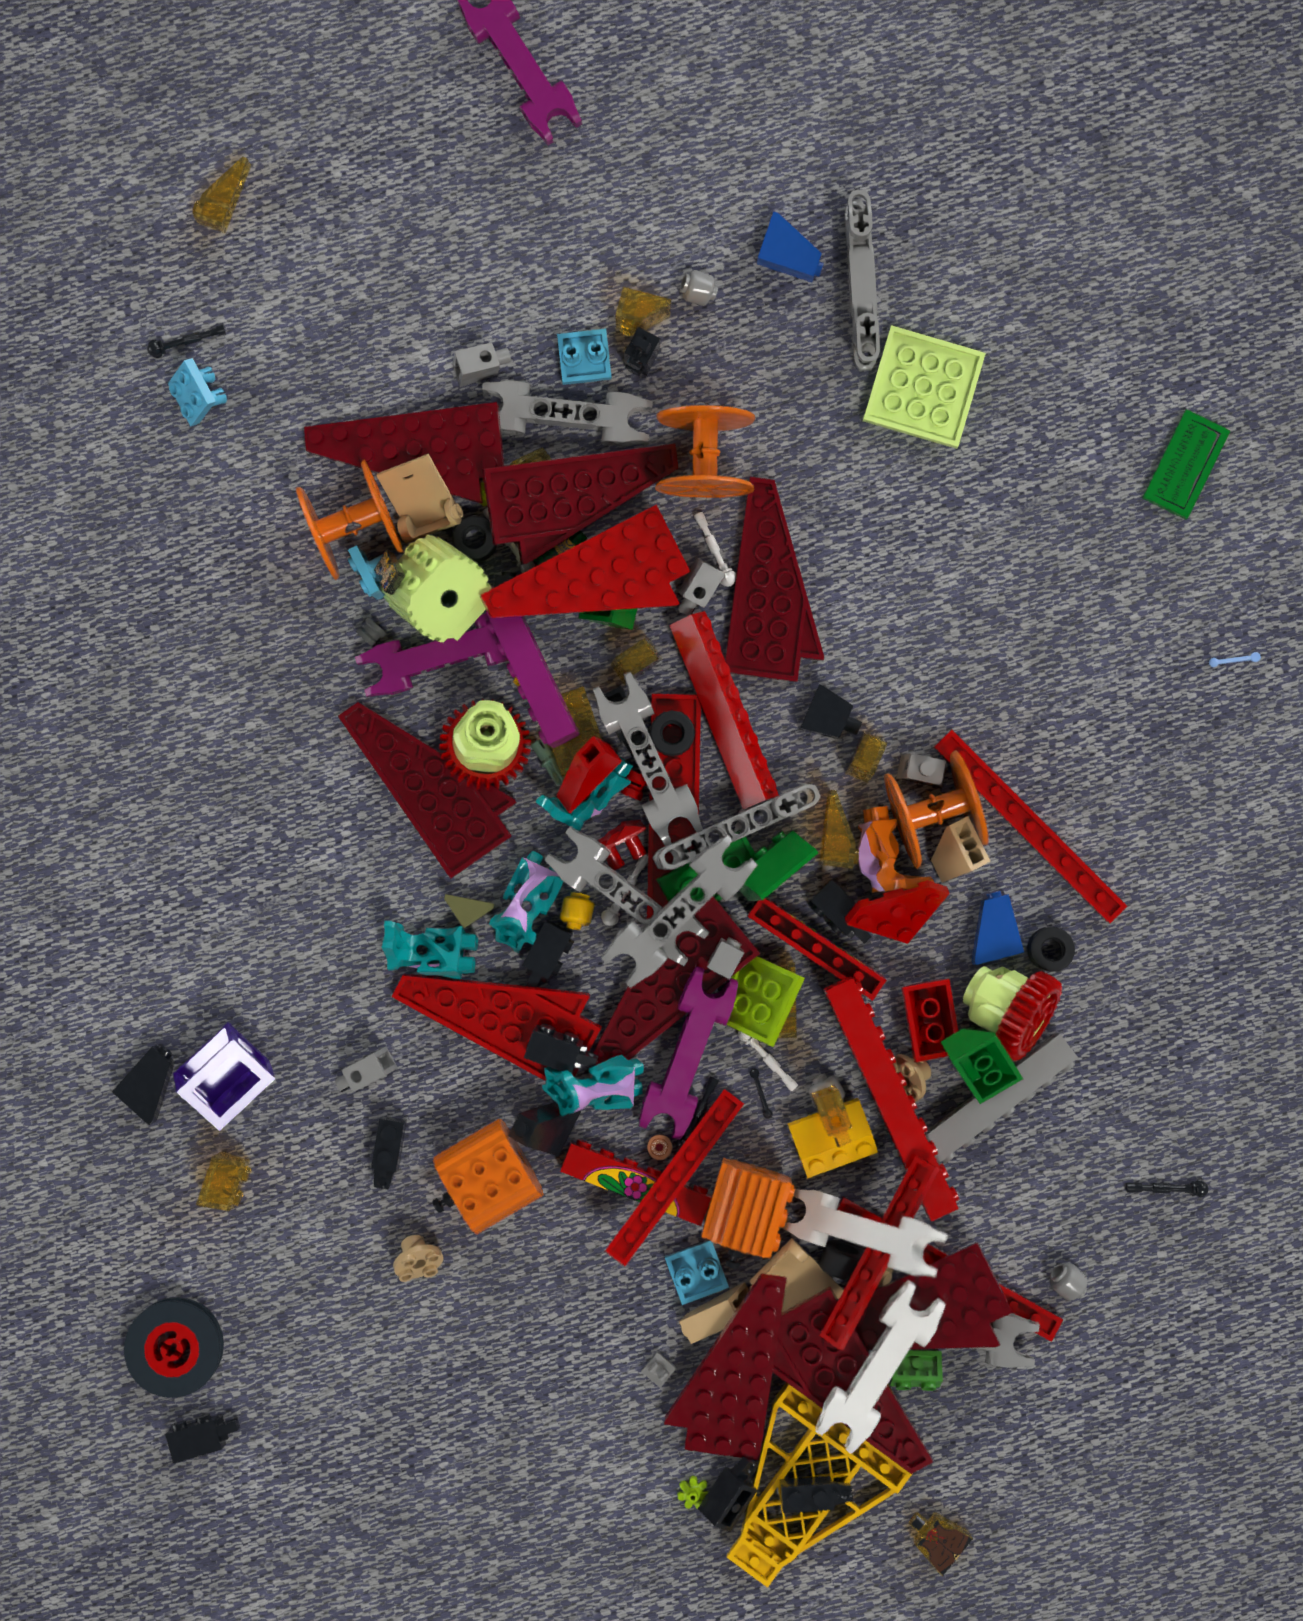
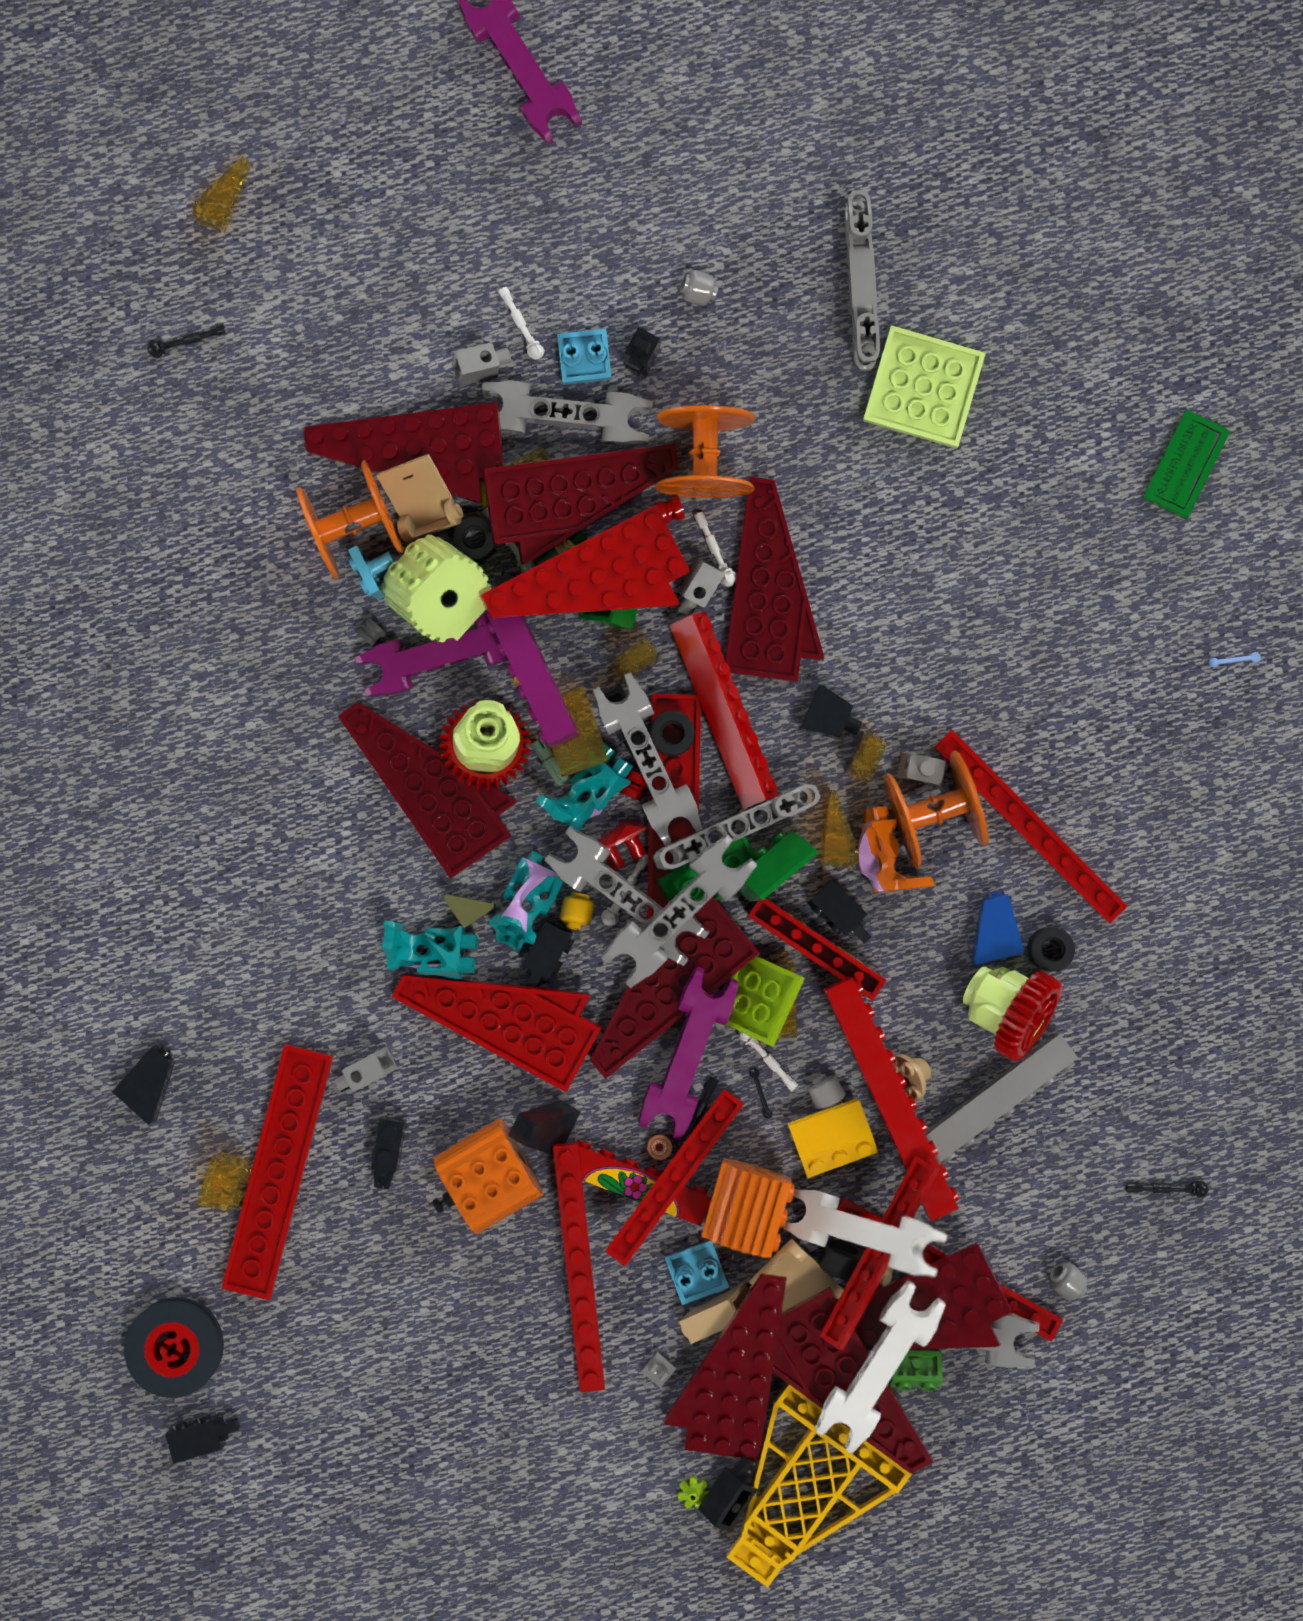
(192, 392): medium azure plate -> none
(223, 1076): piece -> none
(277, 1172): none -> red plate
(389, 572): tile -> none
(417, 1259): tan plate -> none
(533, 348): none -> white piece
(558, 1049): black hinge -> none
(579, 1266): none -> red plate
(586, 772): red slope -> none
(608, 1079): teal hips -> none
(640, 310): clear yellow slope -> none
(671, 509): none -> red wheel
(726, 957): light grey brick -> none
(789, 251): blue slope -> none
(813, 1494): black hinge -> none
(830, 1104): clear yellow torso -> none
(899, 912): red plate -> none
(929, 1017): red slope -> none
(939, 1540): torso -> none
(959, 851): tan slope -> none
(981, 1062): green slope -> none

